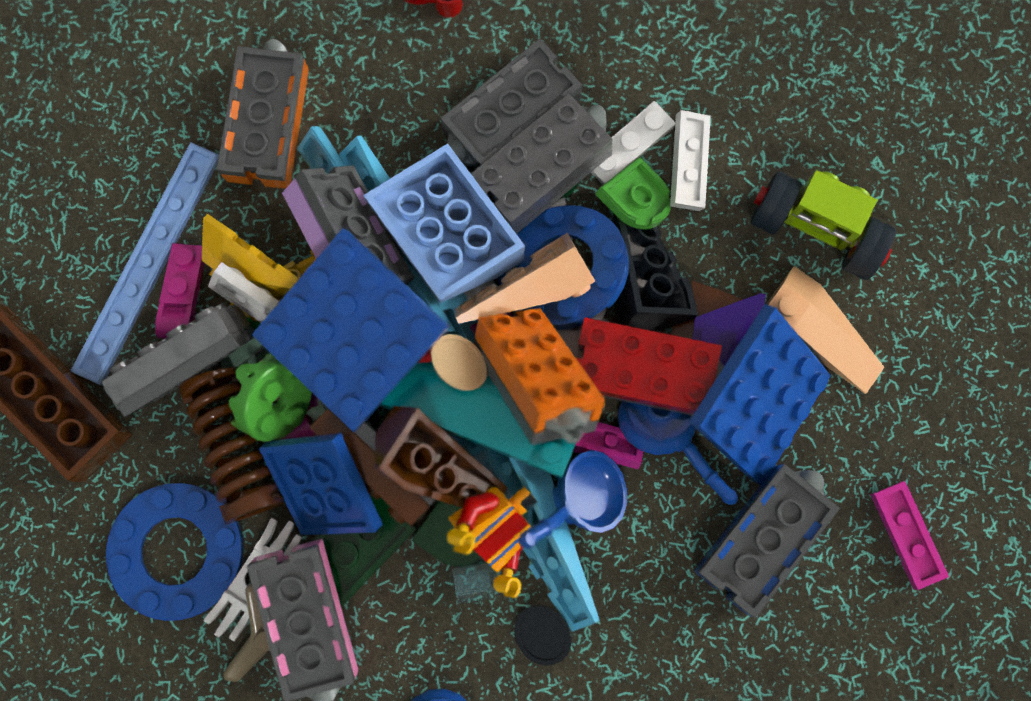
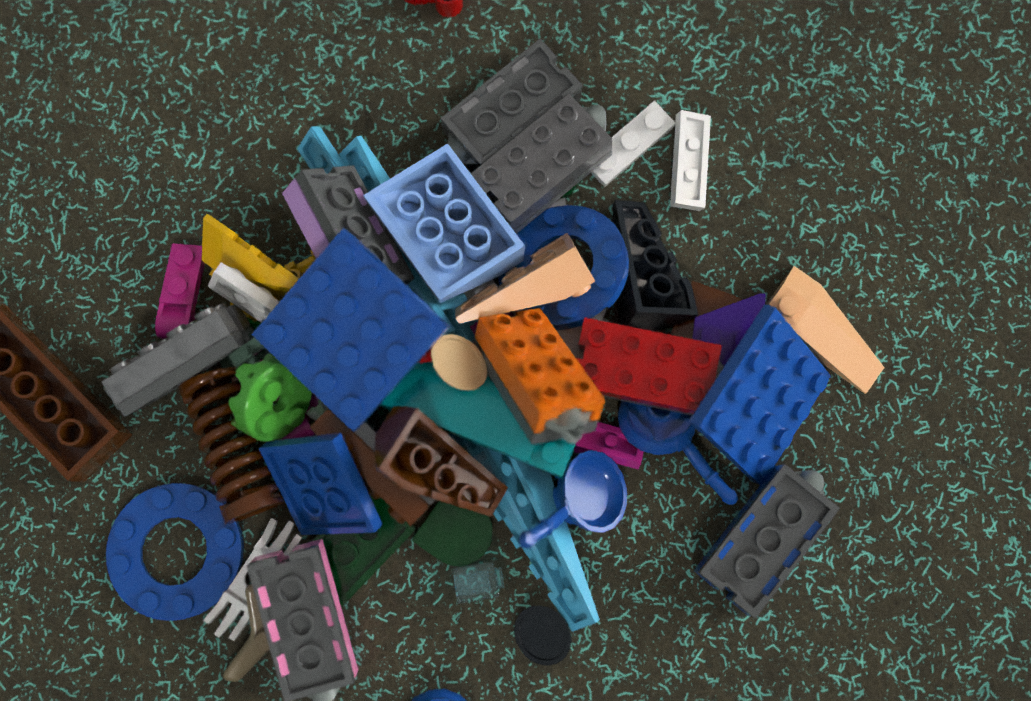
(145, 264): light blue tile -> none
(263, 116): dark grey piece -> none
(492, 528): torso -> none
(637, 196): bright green tile -> none
(829, 213): brick -> none
(909, 535): dark pink plate -> none

